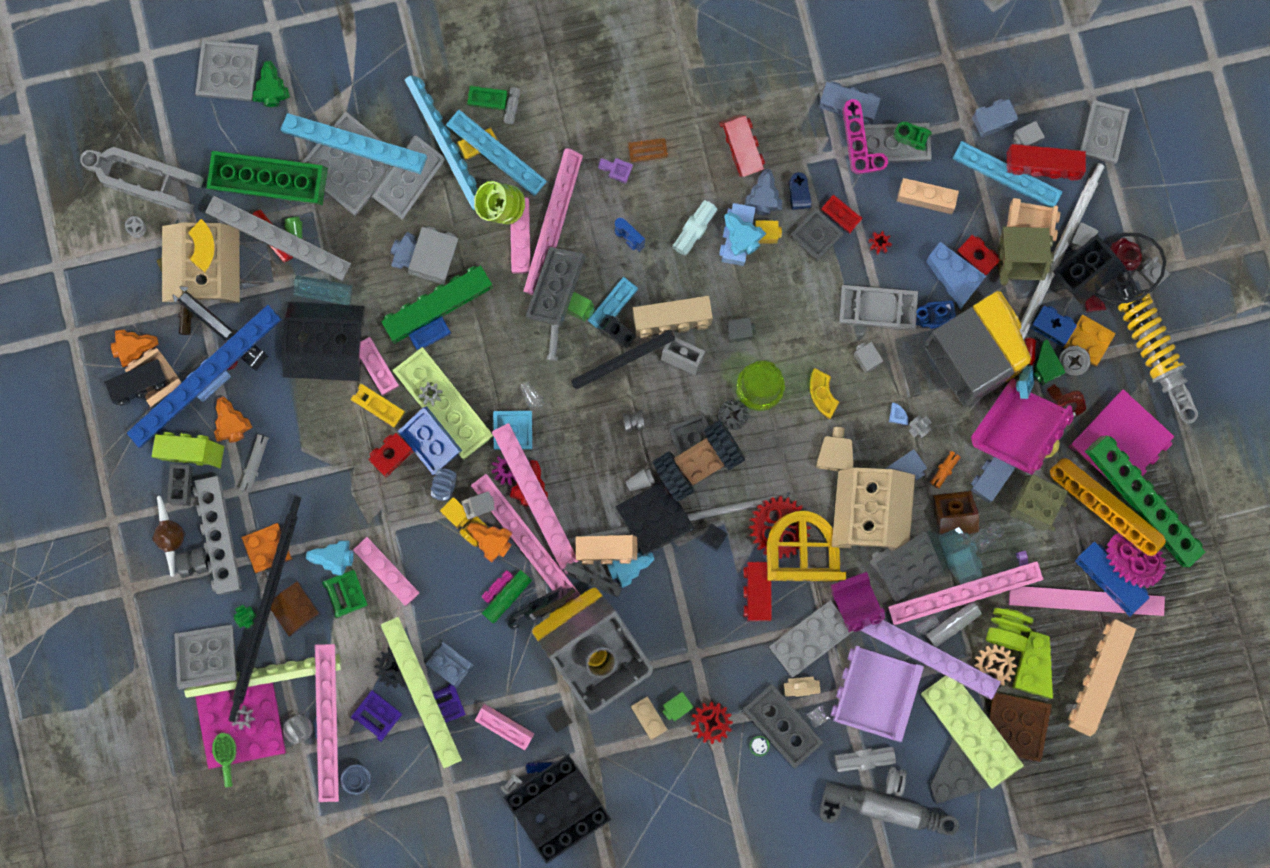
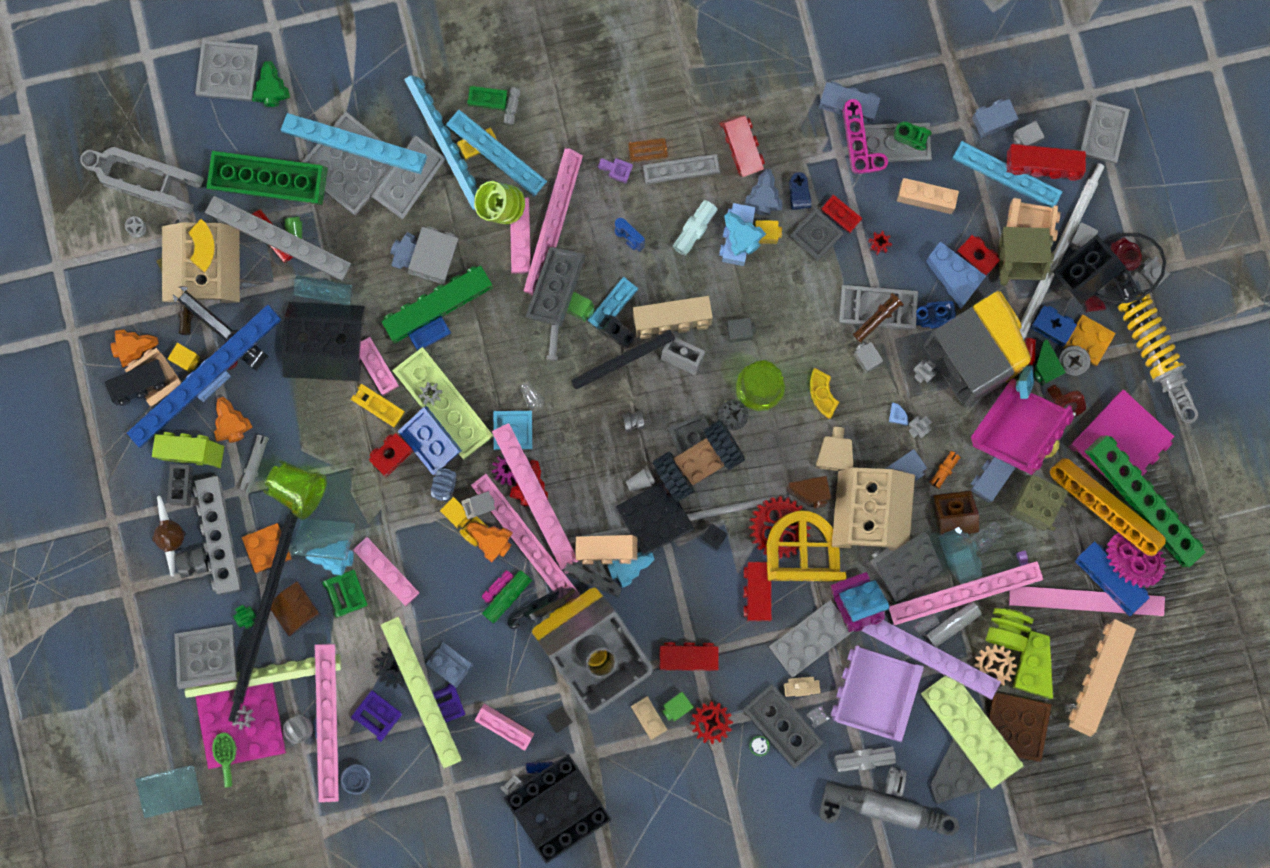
(168, 791): none -> clear light blue piece
(184, 358): none -> yellow brick
(296, 488): none -> clear neon green piece
(323, 539): none -> clear light blue piece
(681, 169): none -> light grey tile
(689, 657): none -> red brick
(811, 491): none -> reddish brown slope
(864, 600): none -> dark azure plate
(884, 311): none -> reddish brown pin
(925, 371): none -> light grey gear

